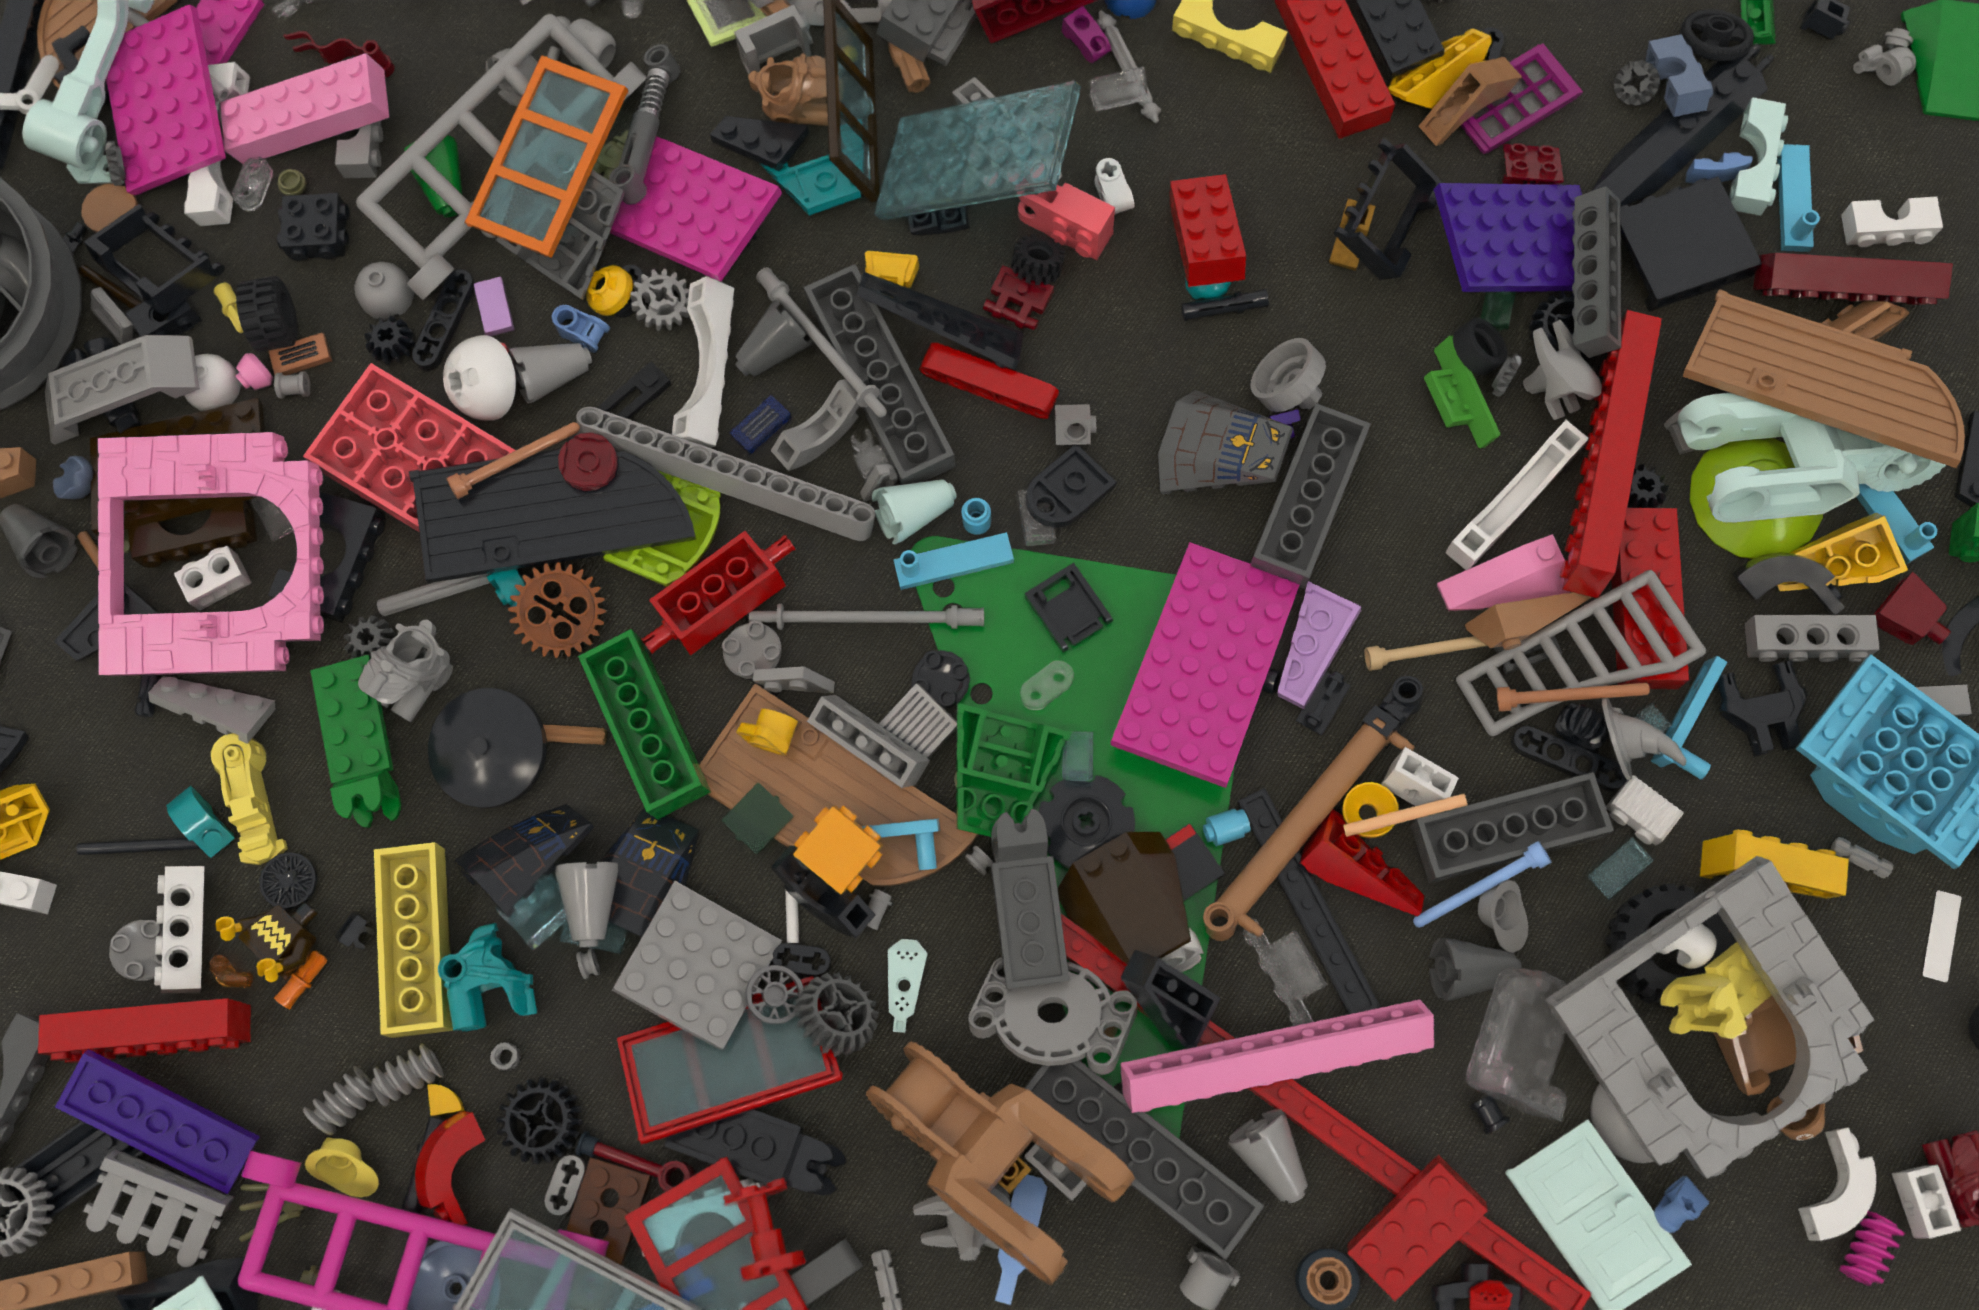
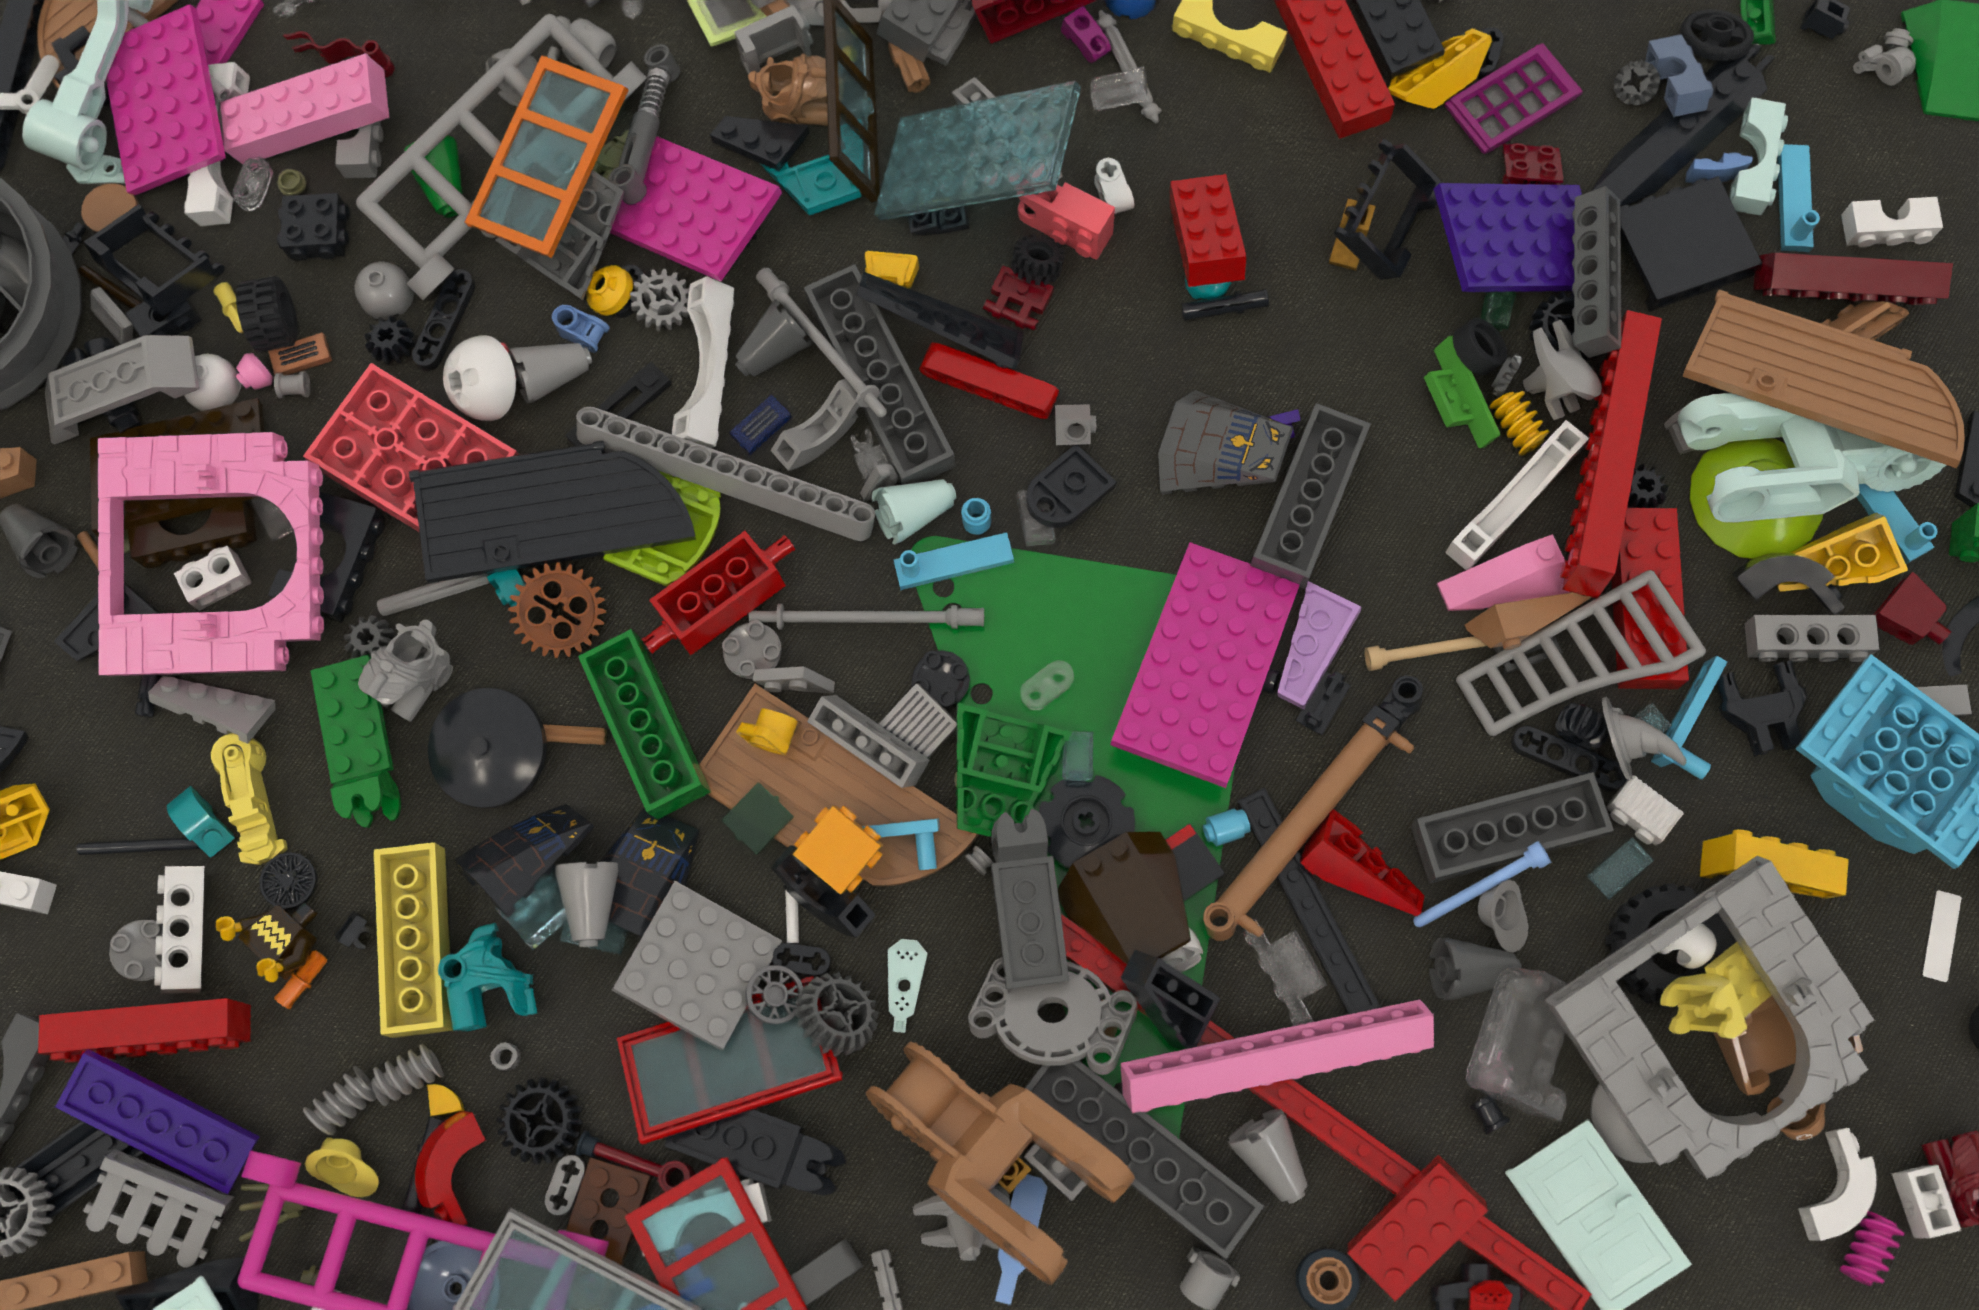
(76, 479): sand blue hair -> none
(115, 163): dark grey gear -> none
(227, 975): clear orange arm -> none
(463, 483): nougat piece -> none
(494, 306): lavender tile -> none
(588, 461): dark red tile -> none
(588, 963): light grey bush -> none
(767, 1243): red piece -> none
(878, 904): light grey pin -> none
(1072, 613): black container -> none
(1282, 383): light grey piece -> none
(1373, 795): yellow piece -> none
(1405, 815): light nougat bar -> none
(1418, 779): white brick -> none
(1471, 92): medium nougat arch -> none
(1510, 698): nougat piece -> none
(1519, 421): none -> yellow piece
(1680, 1203): medium blue piece -> none
(1862, 857): light grey axle -> none

